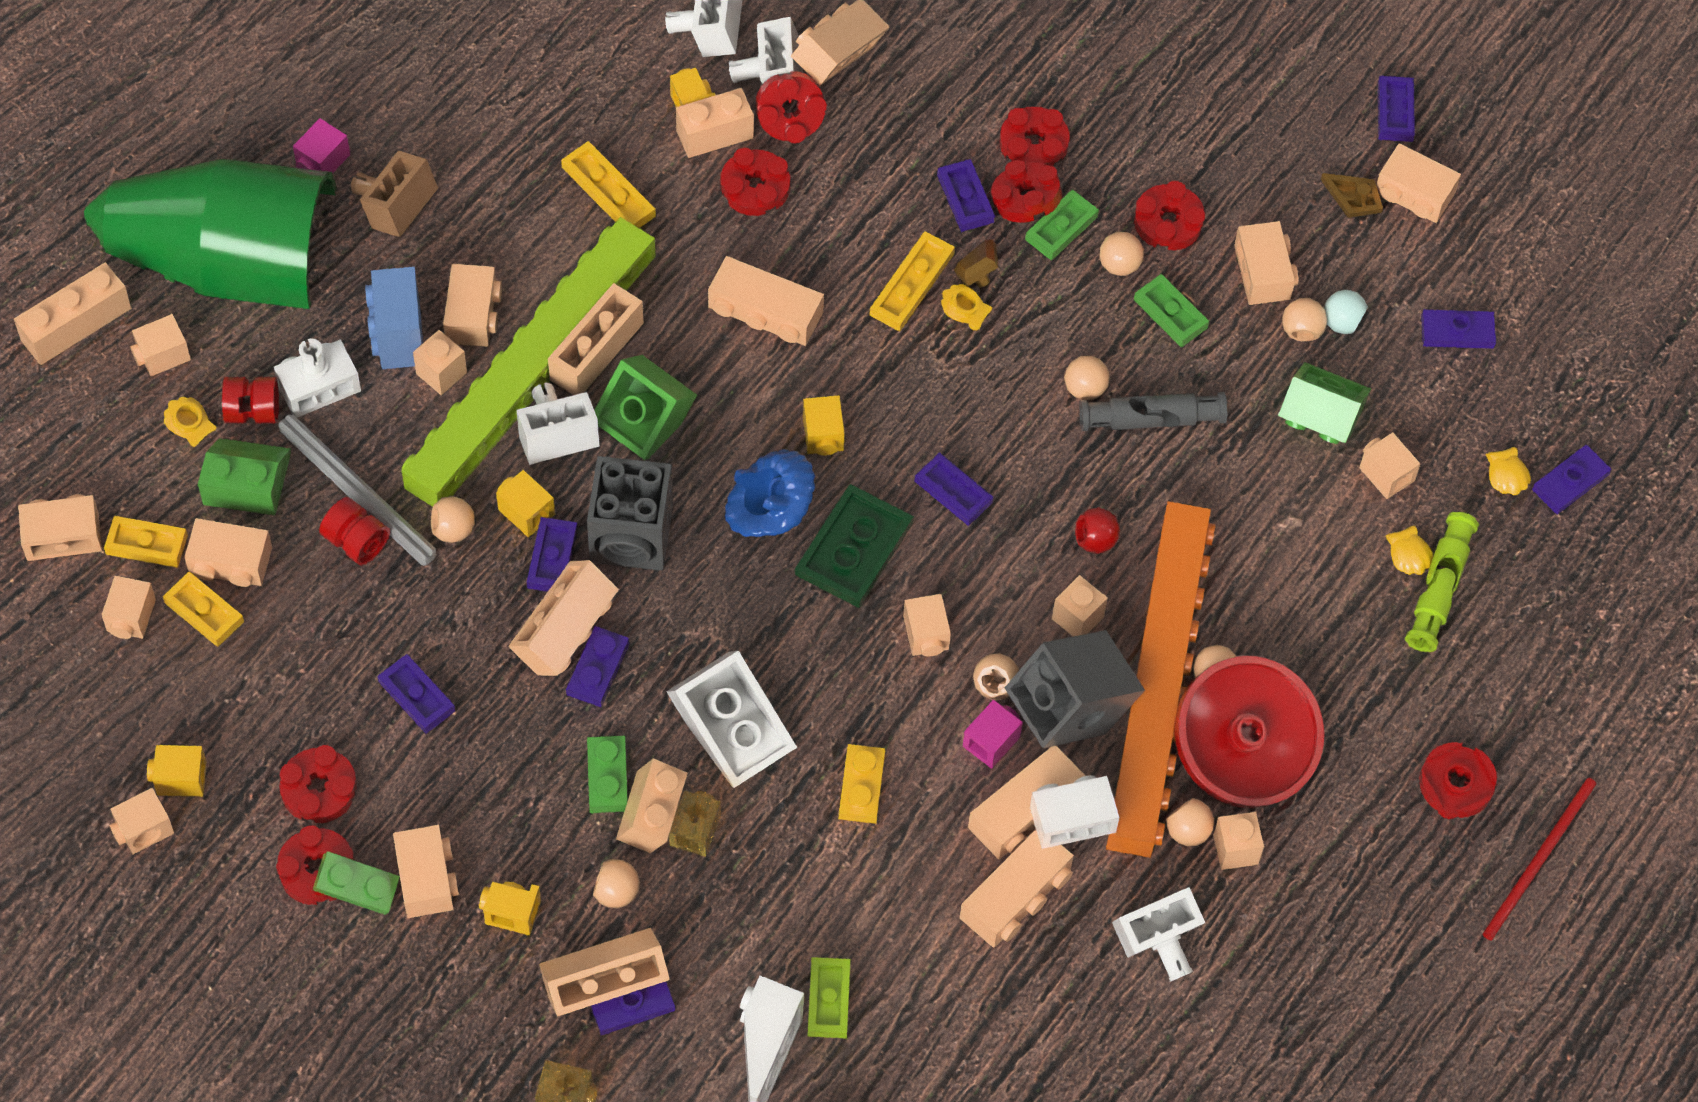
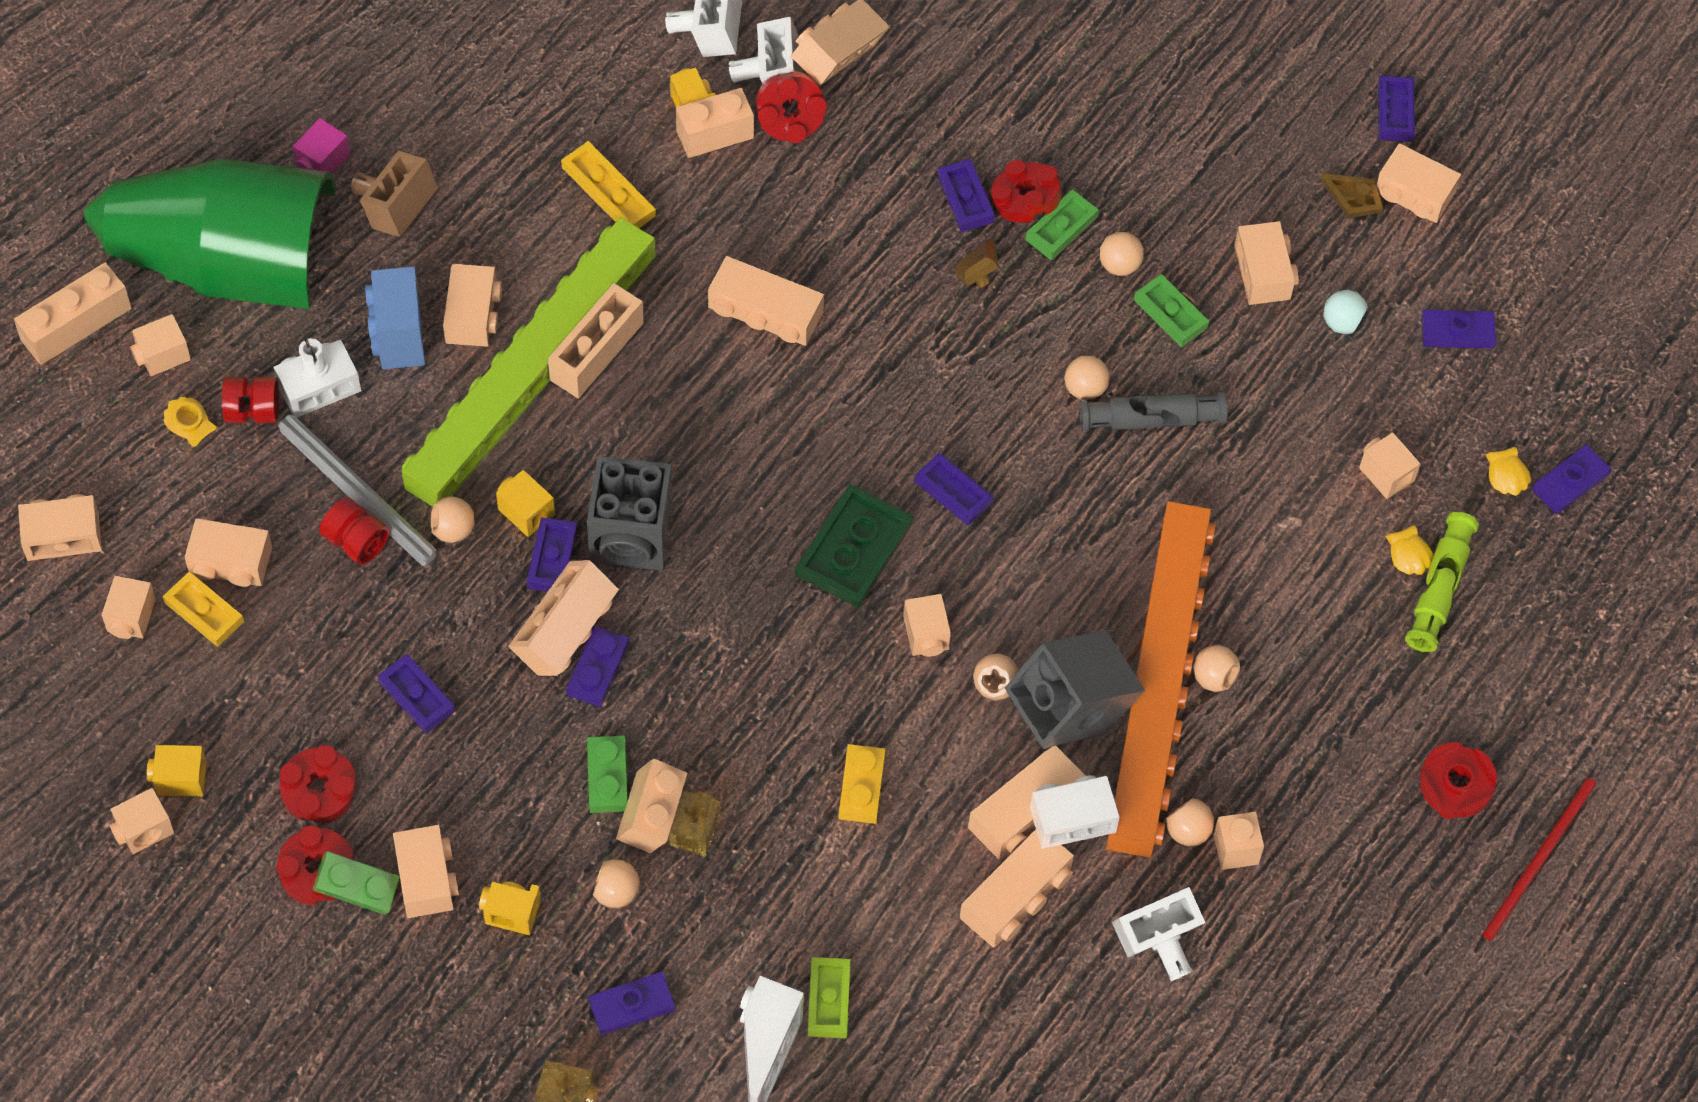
(145, 541): yellow plate -> none
(243, 476): bright green slope -> none
(440, 362): light nougat brick -> none
(557, 425): white brick -> none
(604, 971): light nougat brick -> none
(643, 405): bright green slope -> none
(732, 718): white slope -> none
(755, 164): red plate -> none
(771, 494): blue piece -> none
(823, 425): yellow brick -> none
(912, 281): yellow plate -> none
(964, 306): yellow animal -> none
(993, 733): dark pink brick -> none
(1034, 121): red plate -> none
(1079, 607): light nougat brick -> none
(1097, 530): red piece -> none
(1174, 199): red plate -> none
(1249, 731): red dish -> none
(1304, 319): light nougat piece -> none
(1324, 403): slope -> none

